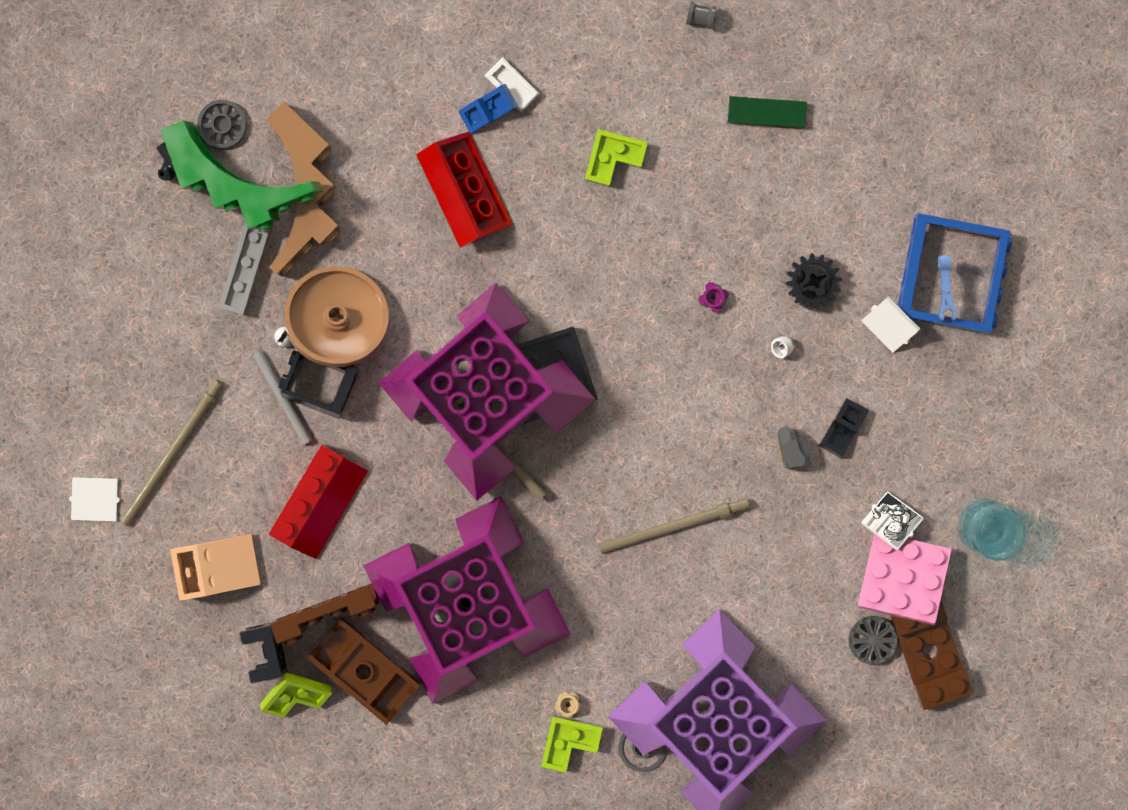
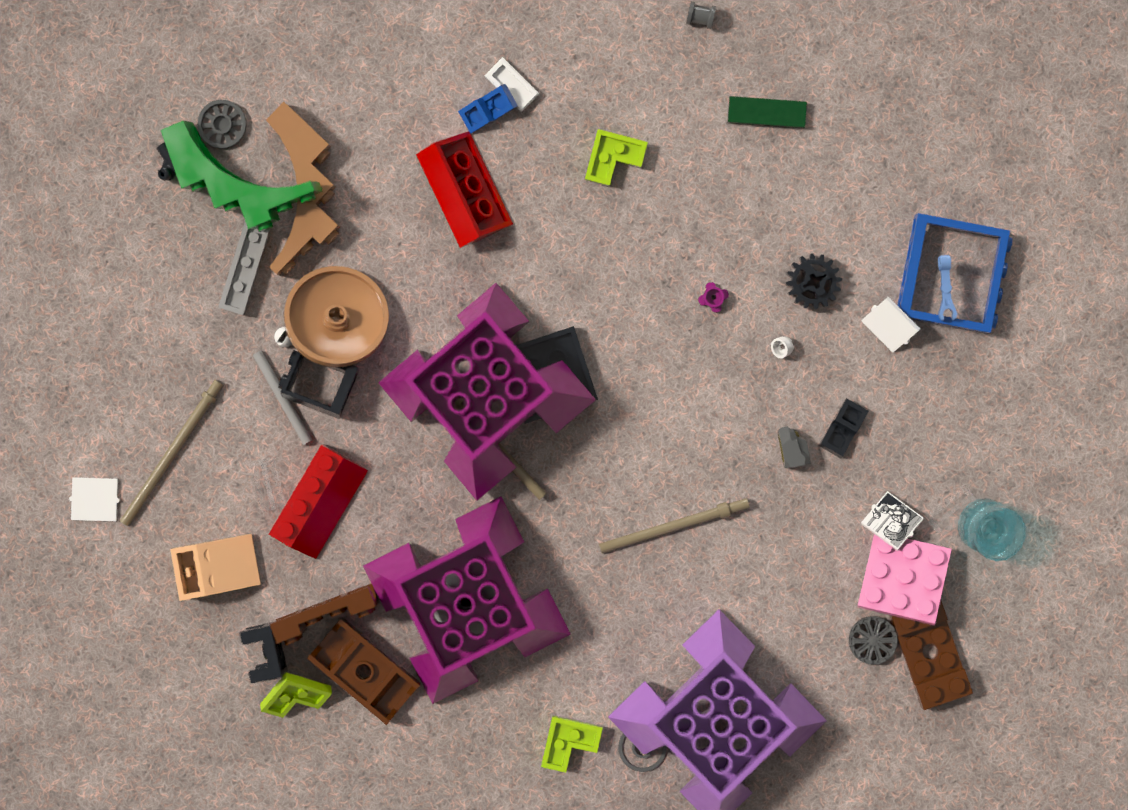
(561, 706): tan plate -> none

